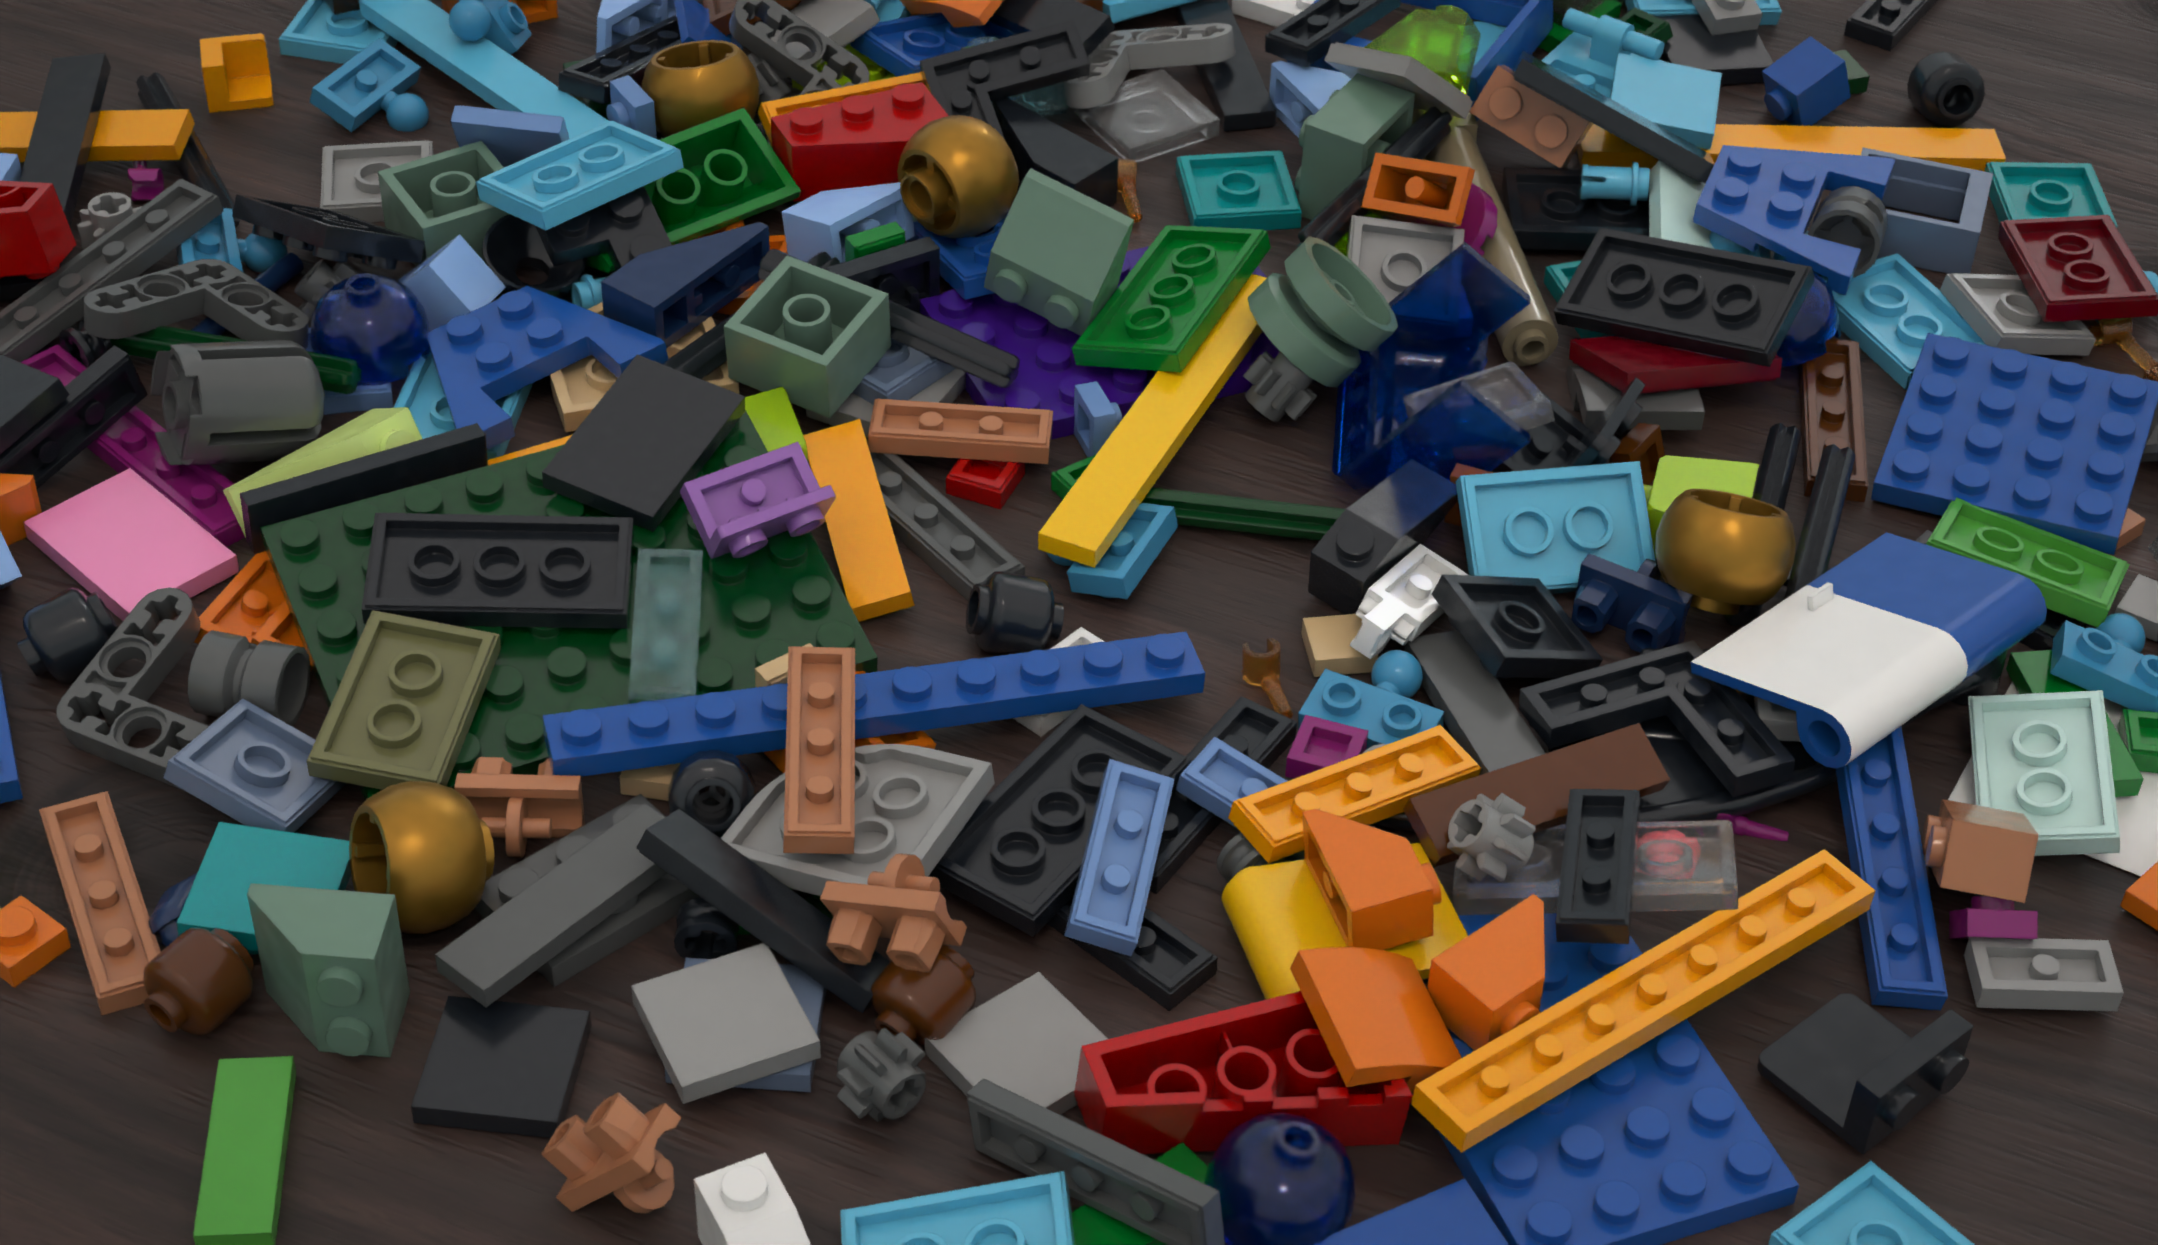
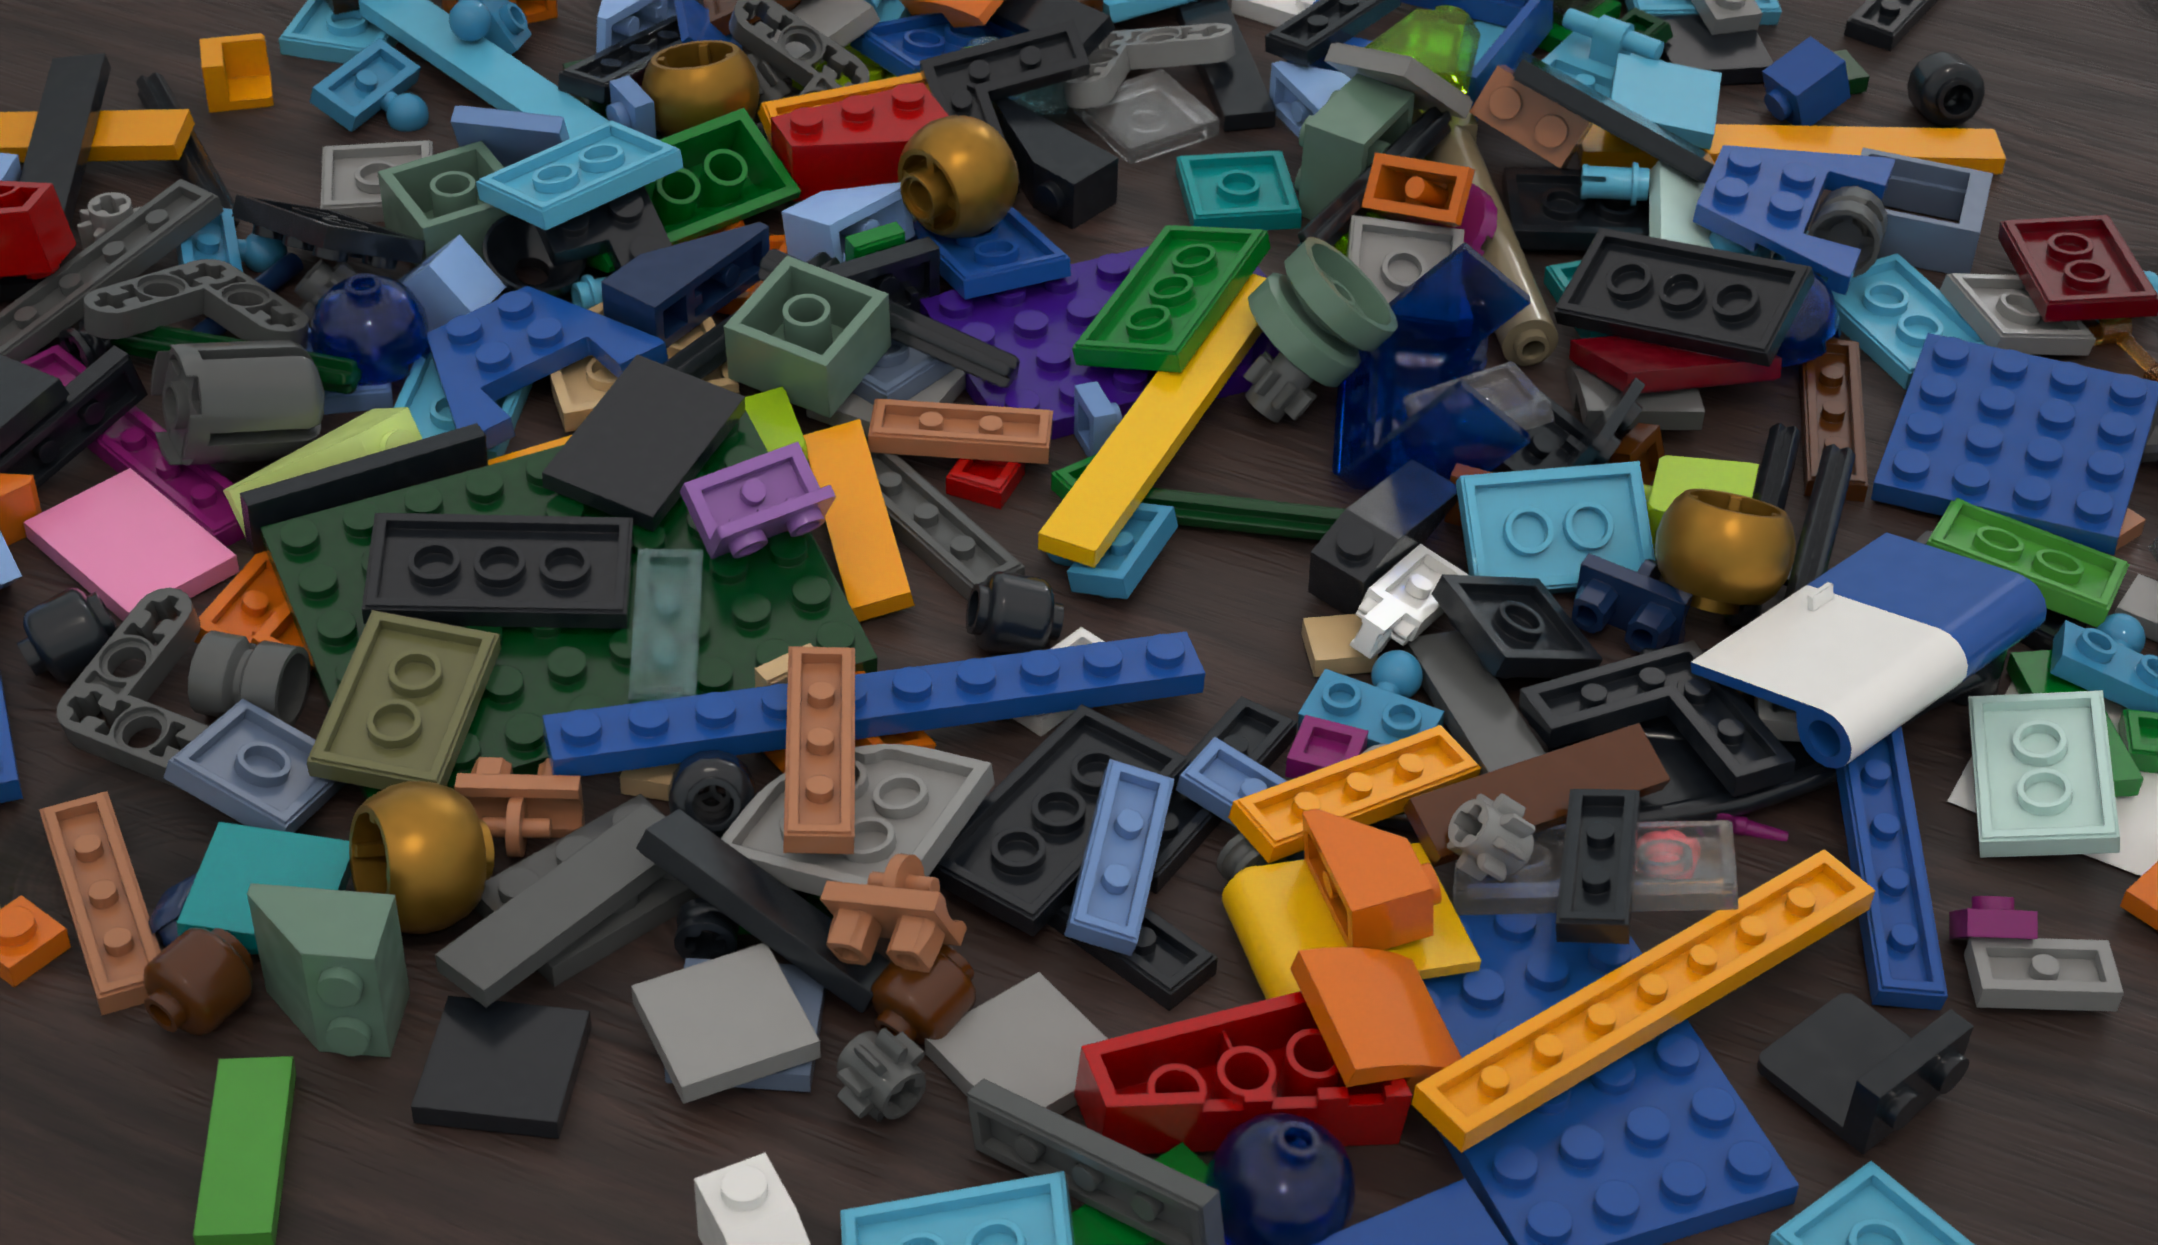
(146, 181): magenta hand -> none
(614, 1155): nougat hips -> none
(1058, 253): sand green slope -> none
(1127, 184): clear orange hand -> none
(1264, 671): clear orange hand -> none
(1492, 975): orange slope -> none
(1980, 850): nougat brick -> none
(2046, 190): teal tile -> none

